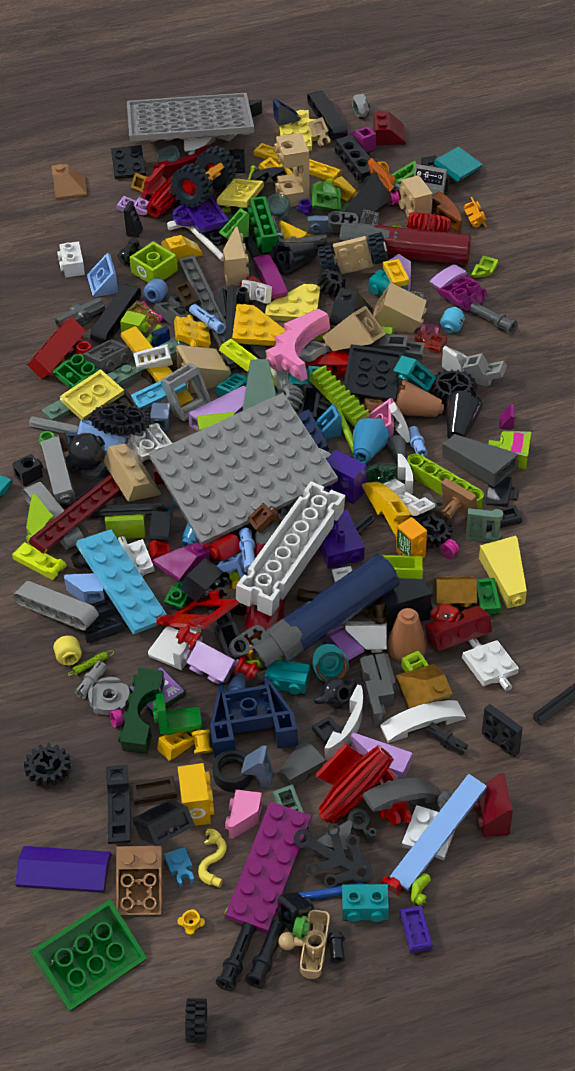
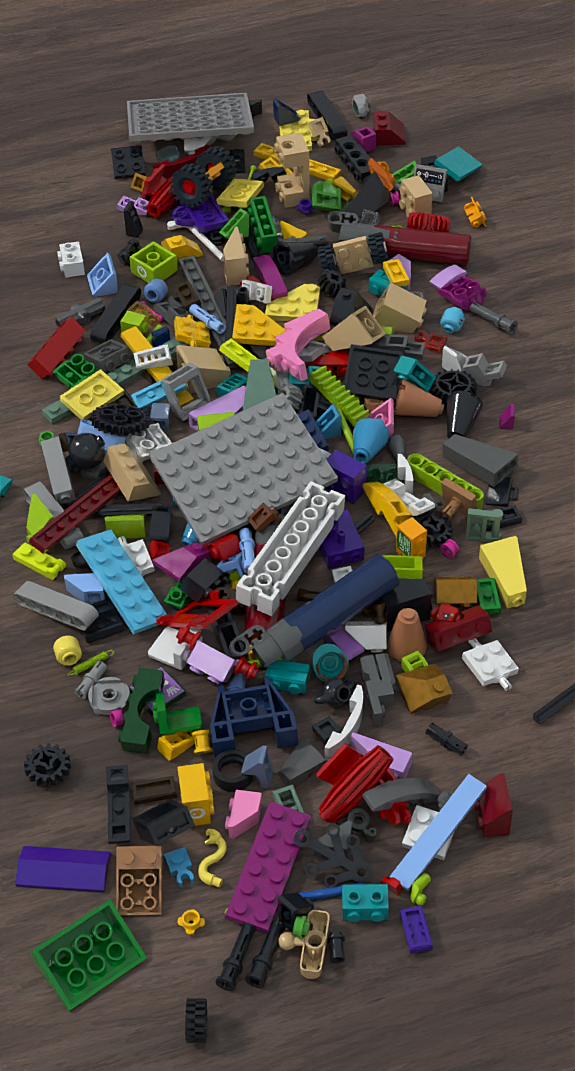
(27, 469): black brick -> none
(51, 425): light grey axle -> none
(68, 182): medium nougat slope -> none
(83, 347): red plate -> none
(278, 205): clear light blue hair -> none
(318, 224): sand blue bracket -> none
(400, 424): white slope -> none
(417, 441): light blue pin -> none
(421, 716): white slope -> none
(430, 327): clear pink slope -> none
(445, 207): dark orange slope -> none
(485, 267): lime slope -> none
(501, 730): black plate -> none
(516, 442): lime torso -> none

